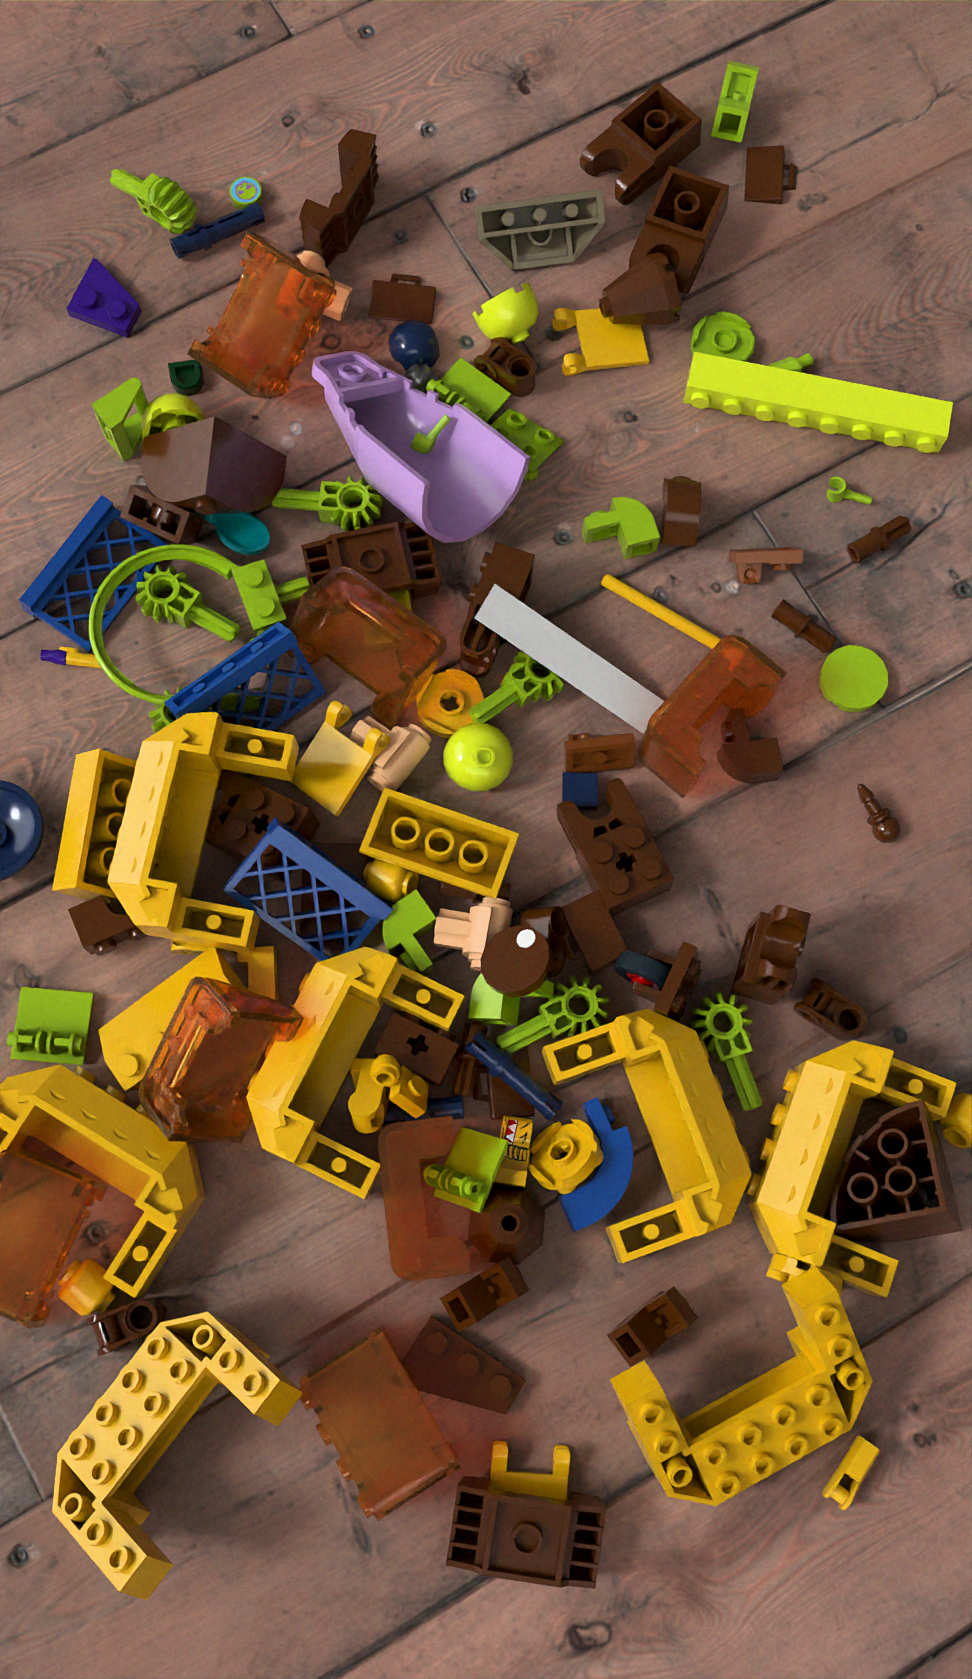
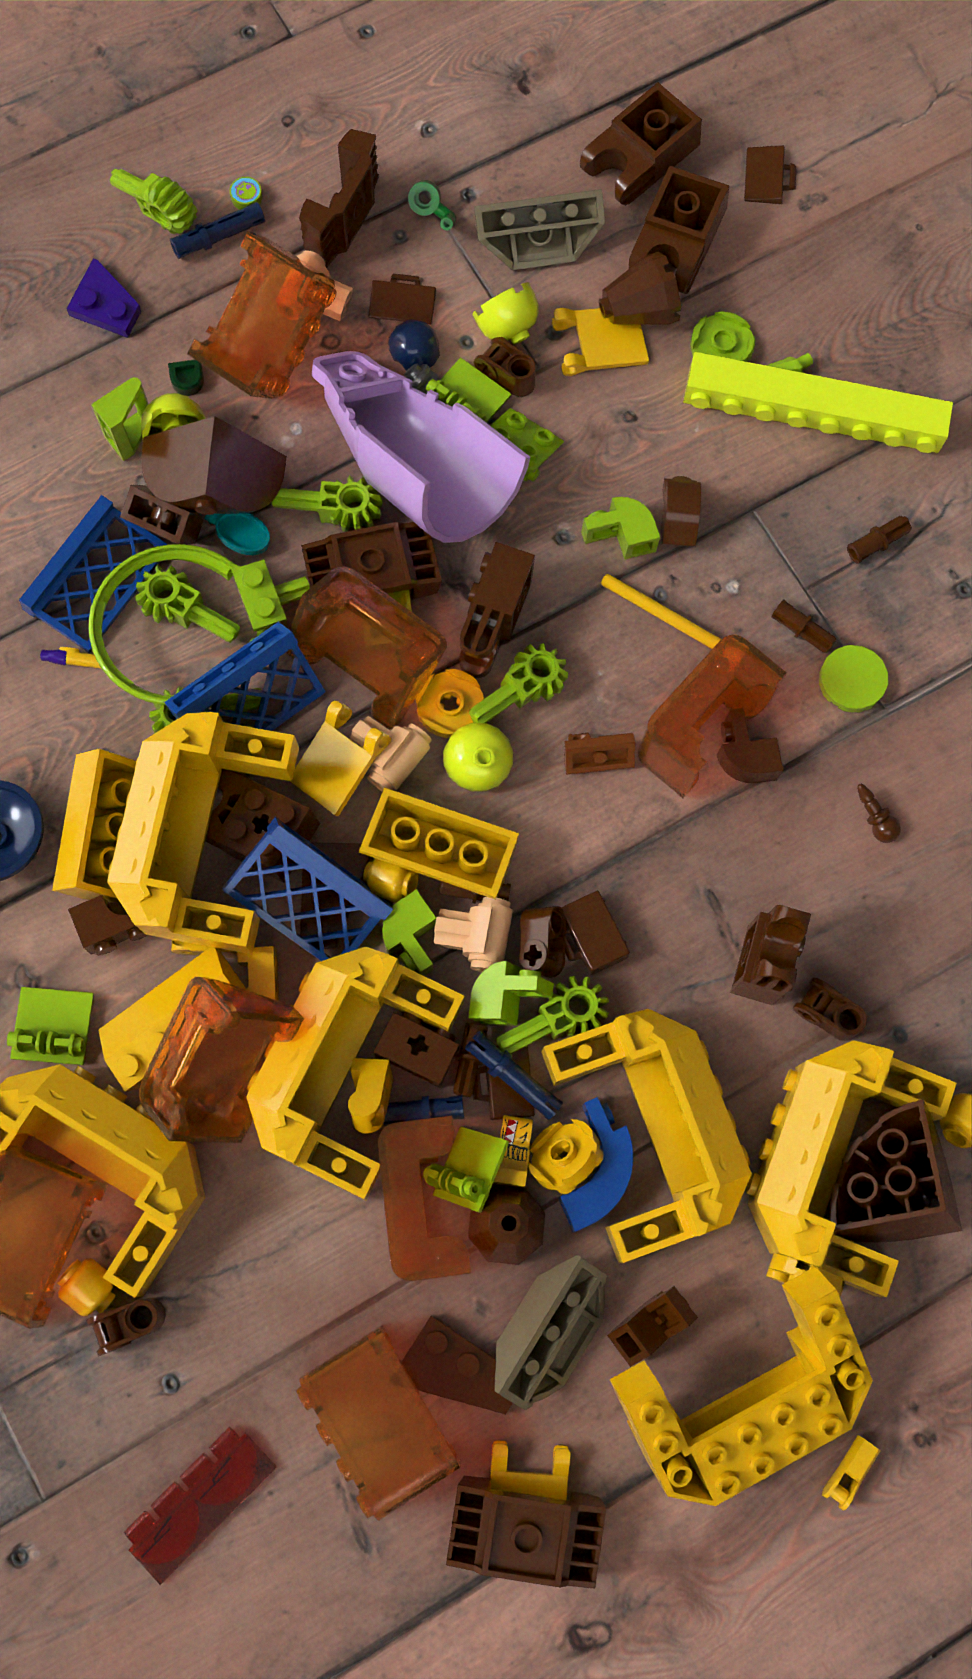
(138, 1423): yellow wedge -> none
(195, 1514): none -> clear red windscreen
(406, 1088): yellow plate -> none
(425, 444): lime hand -> none
(433, 206): none -> green plate
(484, 1293): reddish brown brick -> none
(516, 961): reddish brown tile -> none
(549, 1332): none -> dark tan wedge
(568, 658): white sticker -> none
(581, 789): dark blue tile -> none
(615, 841): reddish brown brick -> none
(662, 977): reddish brown plate -> none
(729, 1046): lime gear -> none
(735, 101): lime brick -> none
(750, 561): dark orange hinge -> none
(837, 496): lime hand -> none

